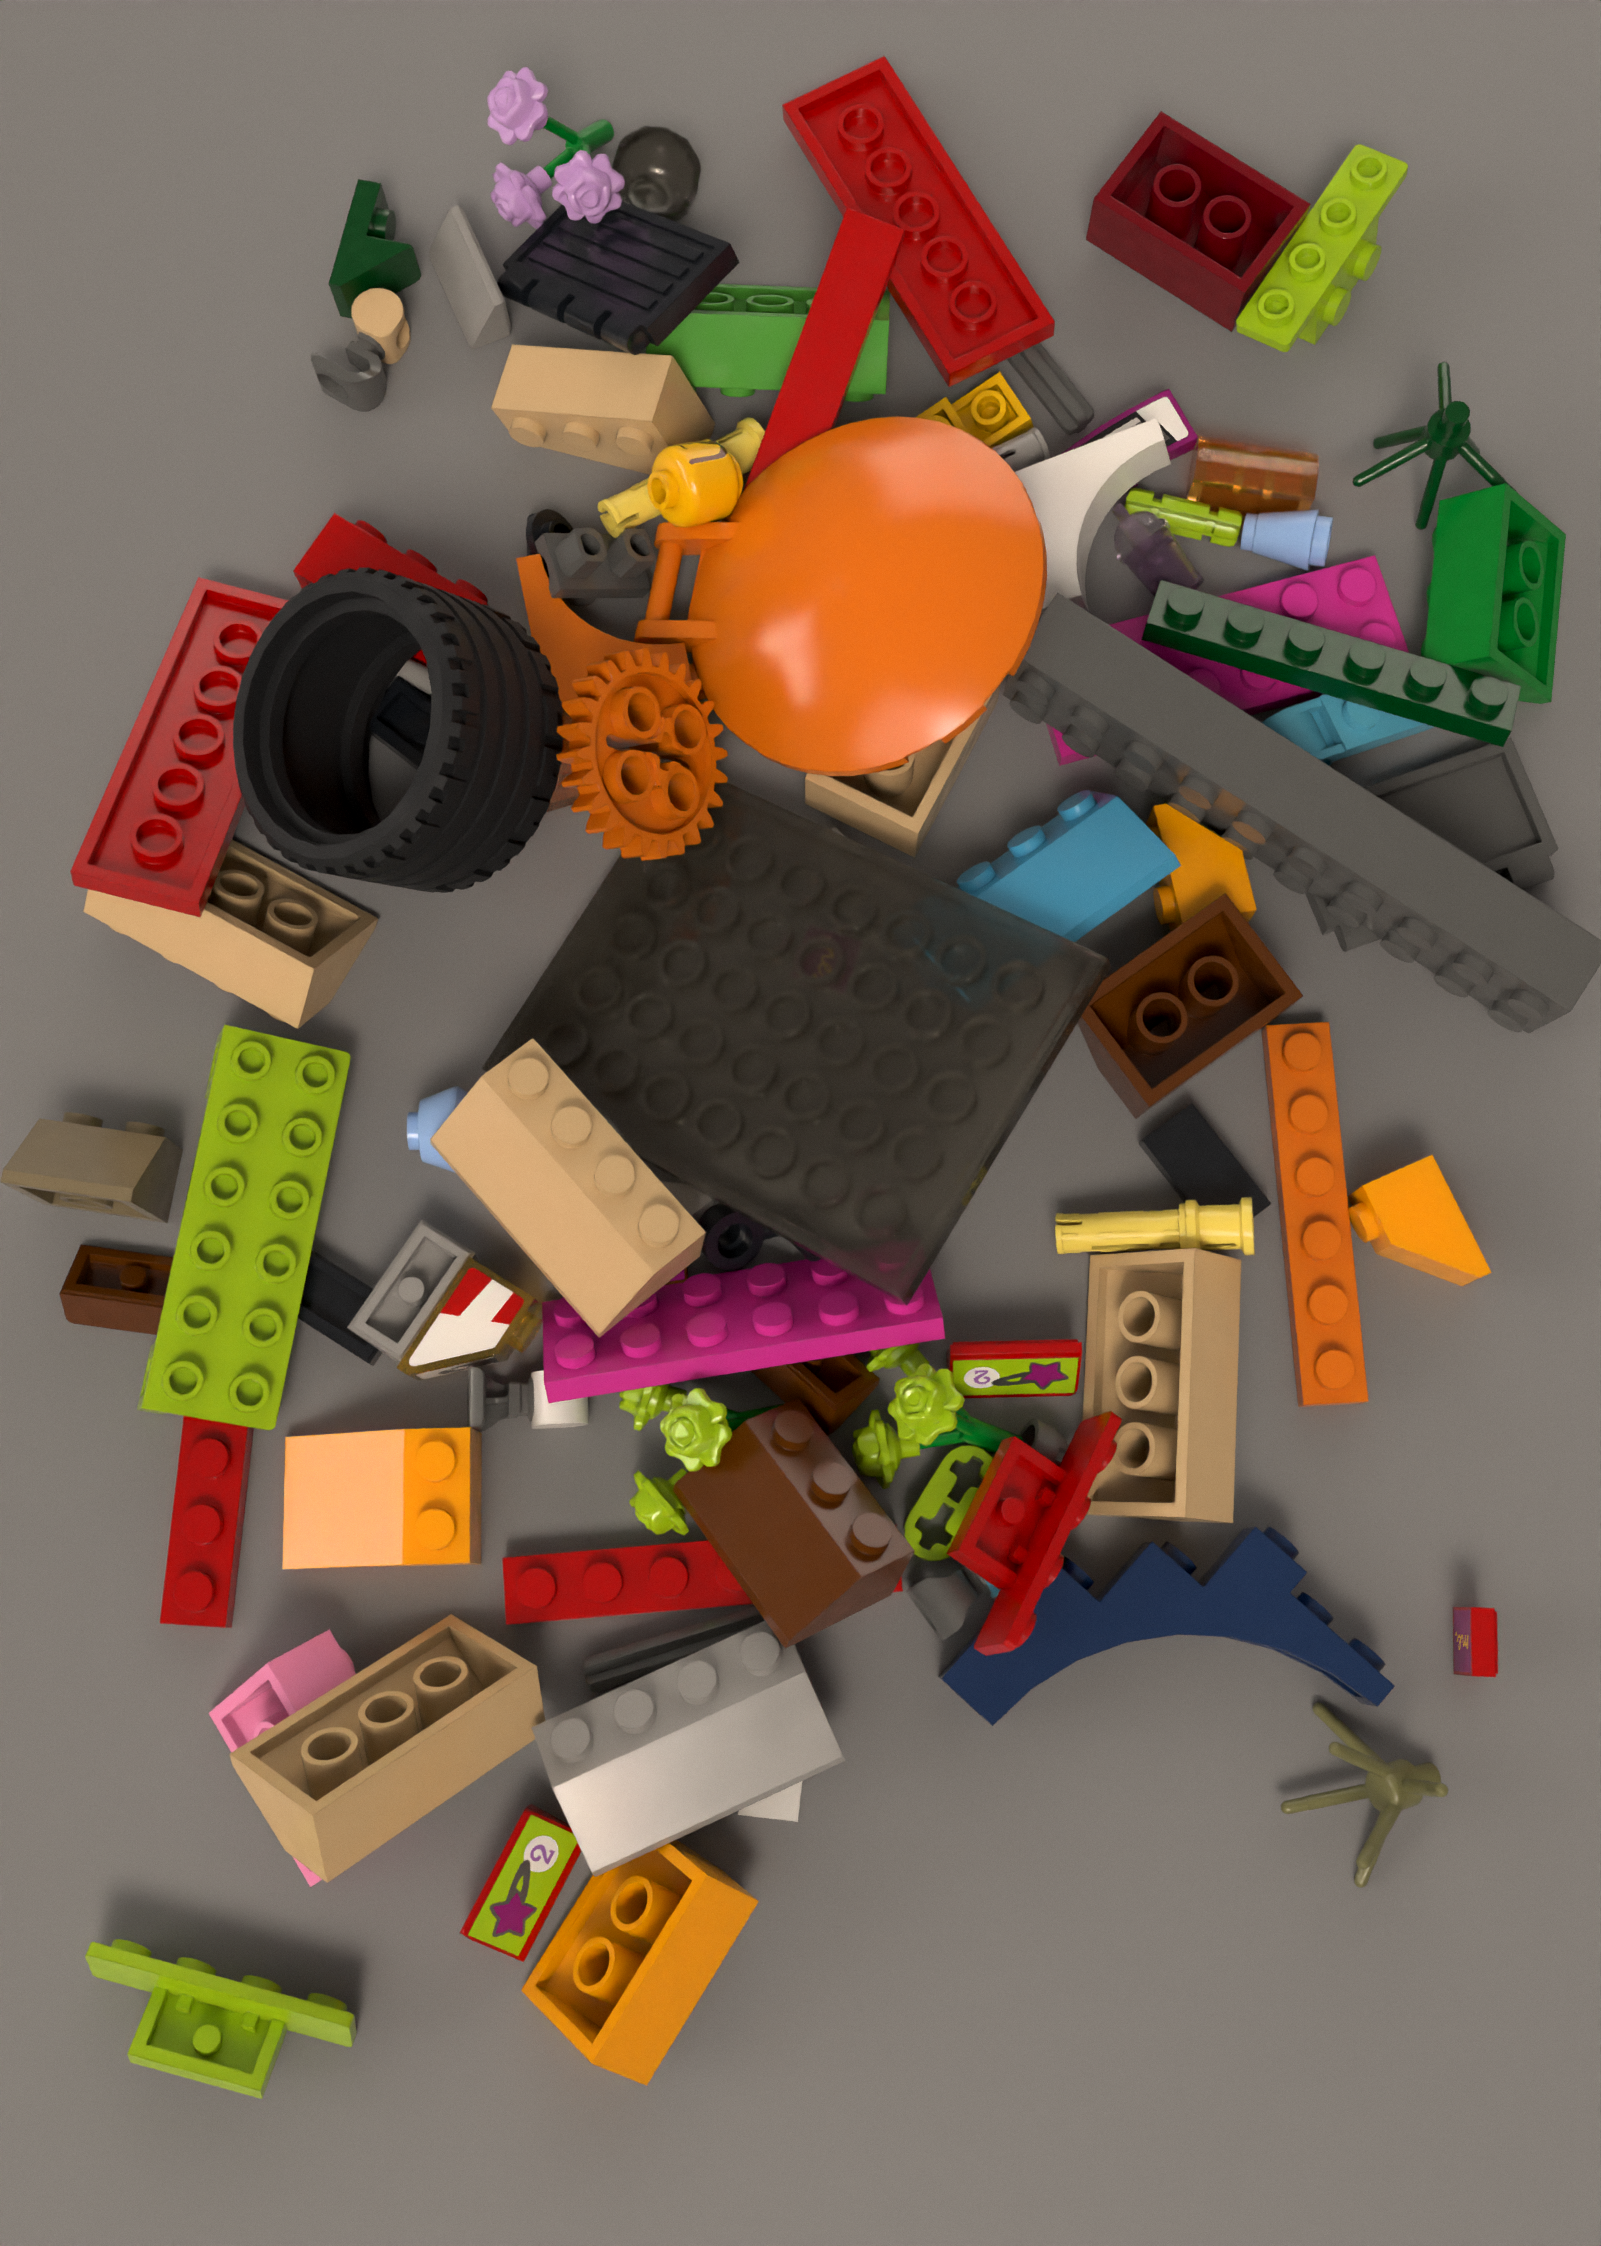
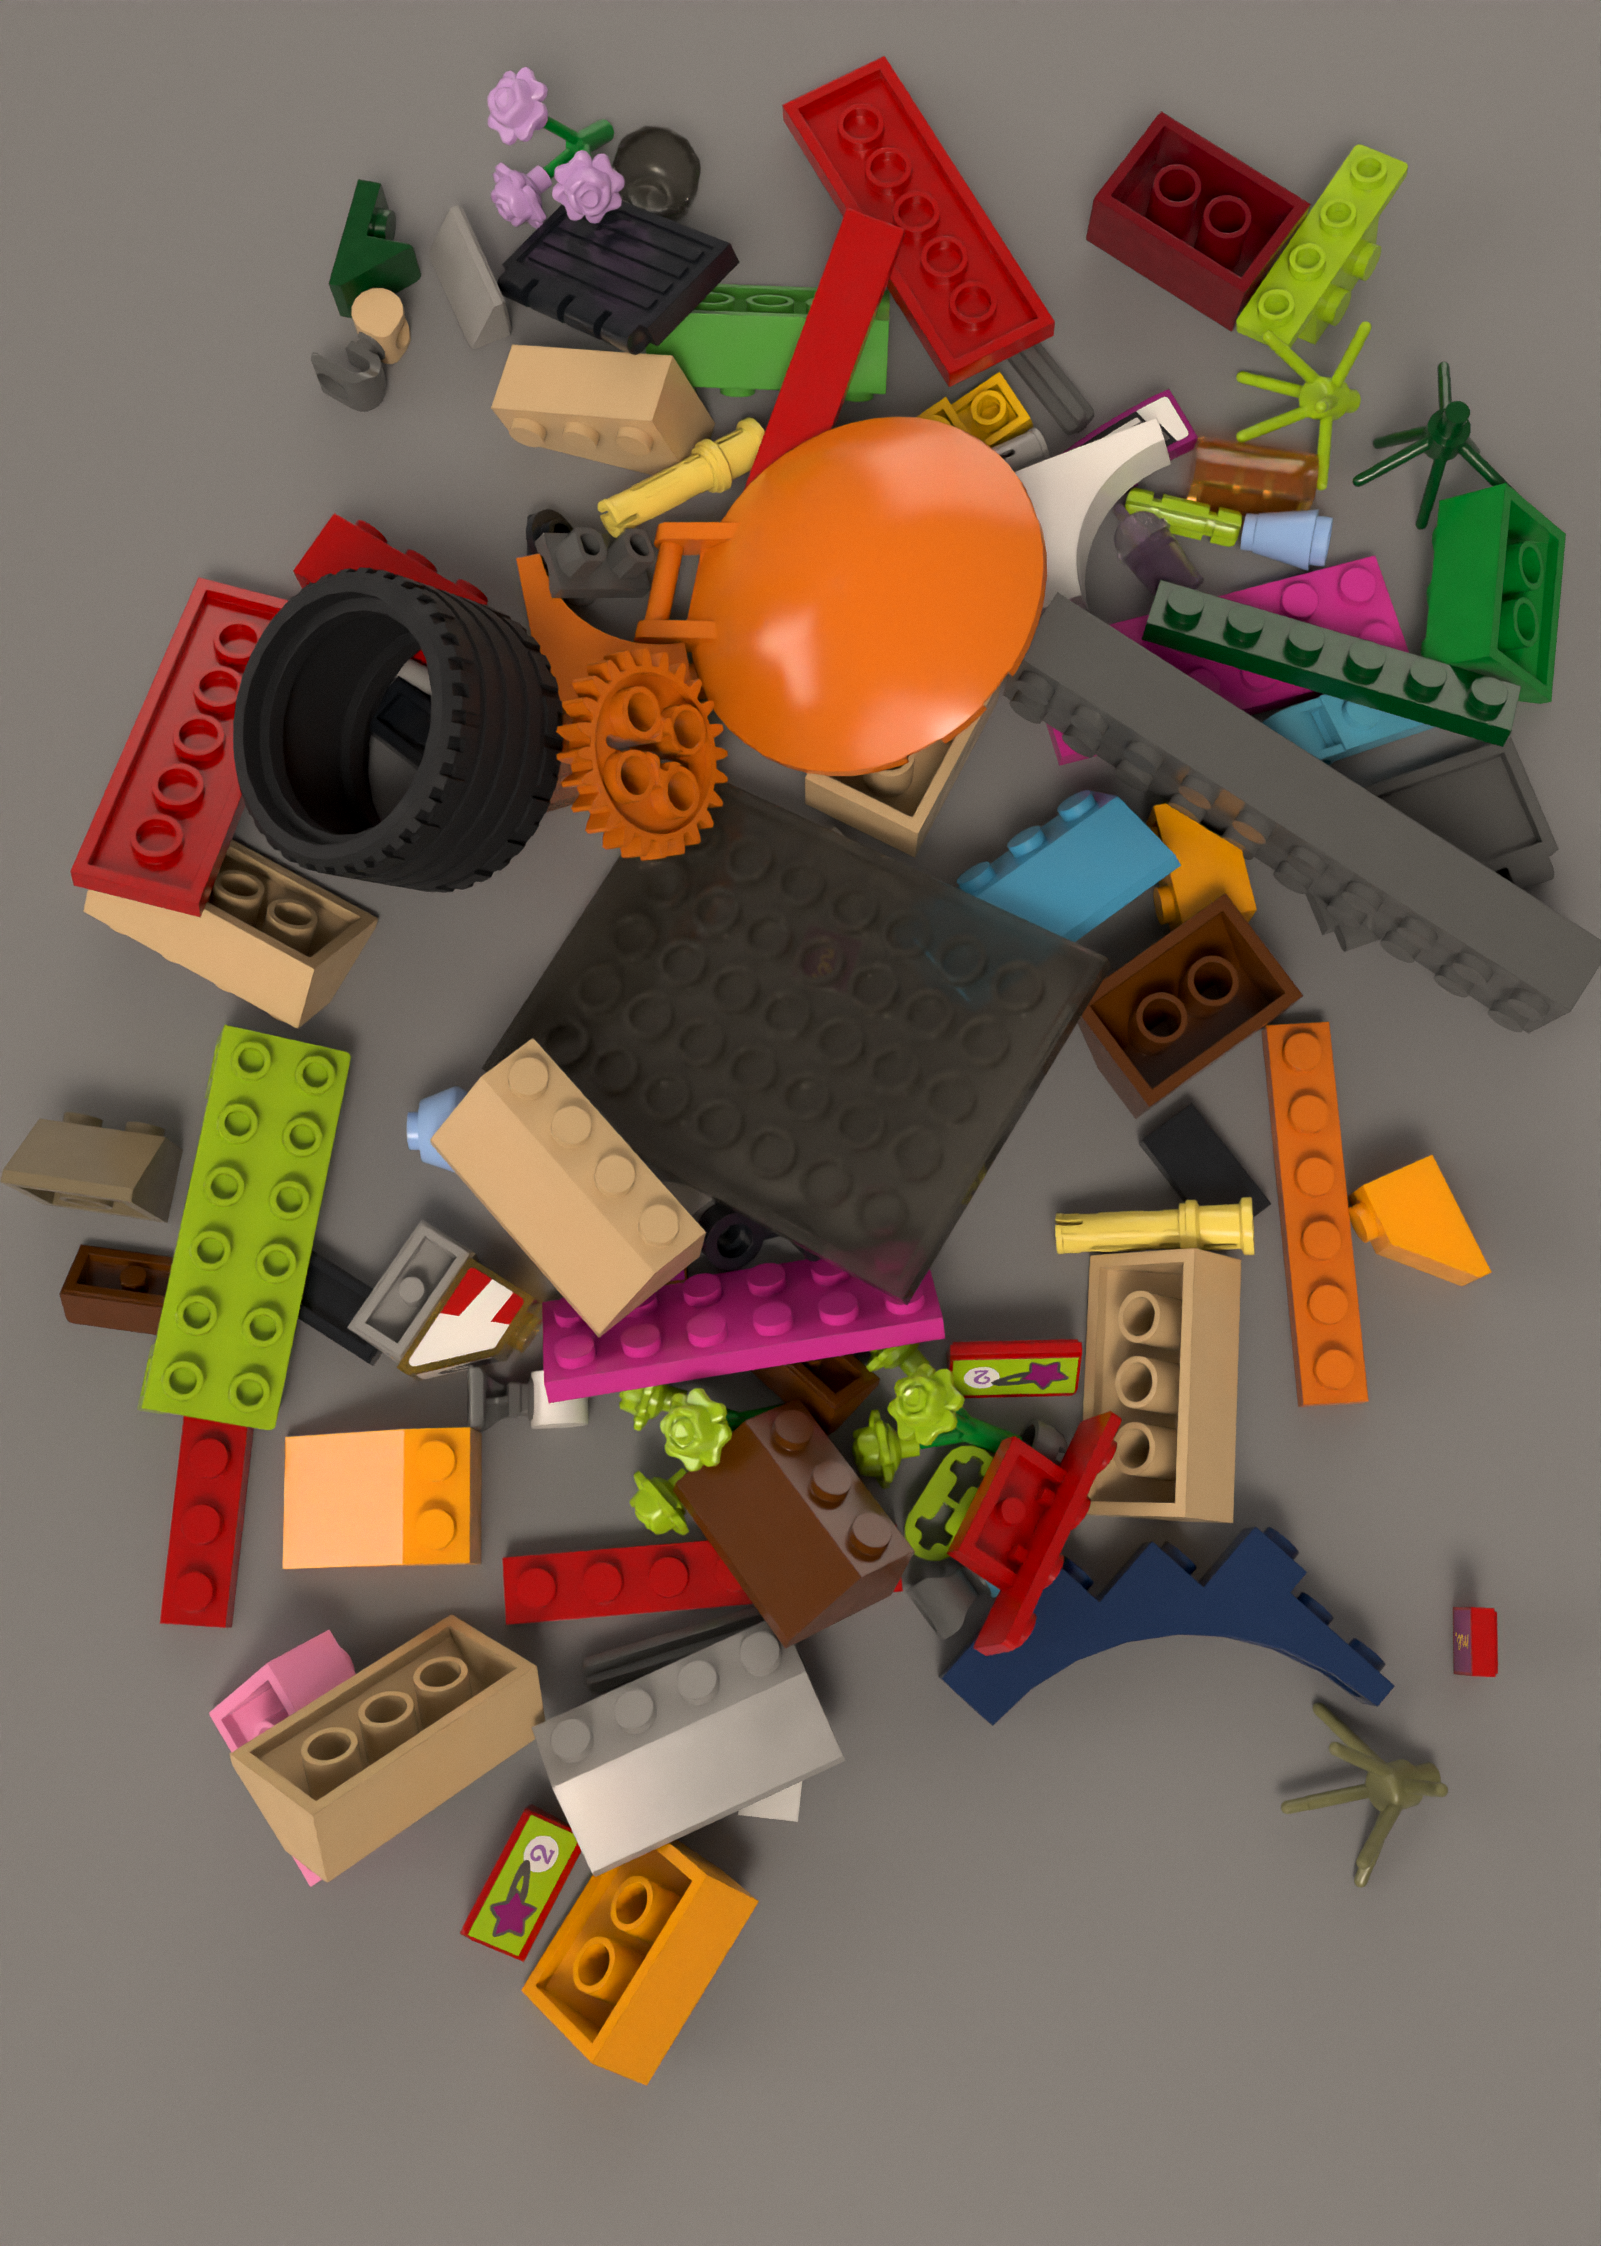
(214, 2025): lime bracket -> none
(696, 482): yellow head -> none
(1319, 397): none -> lime plant

